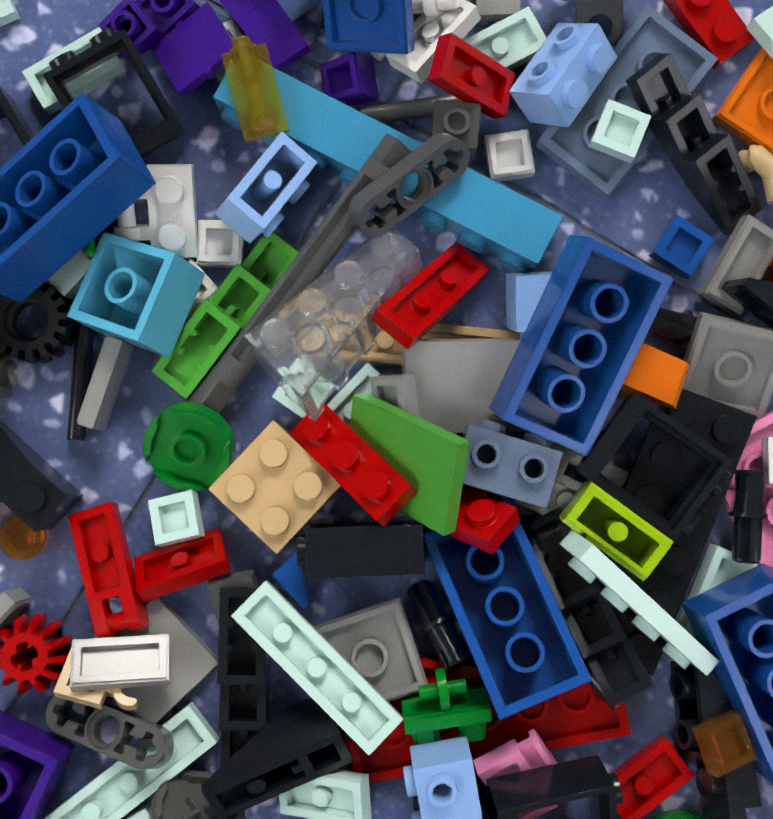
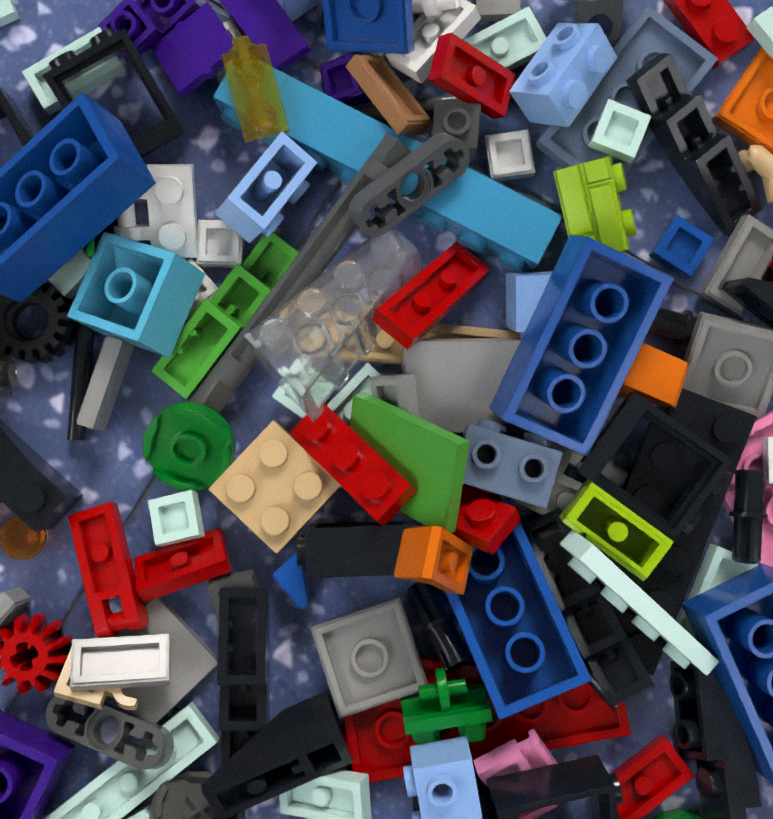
(317, 667): light aqua plate -> none
(389, 94): none -> medium nougat tile
(434, 558): none -> orange slope
(593, 202): none -> lime brick
(724, 743): clear orange tile -> none

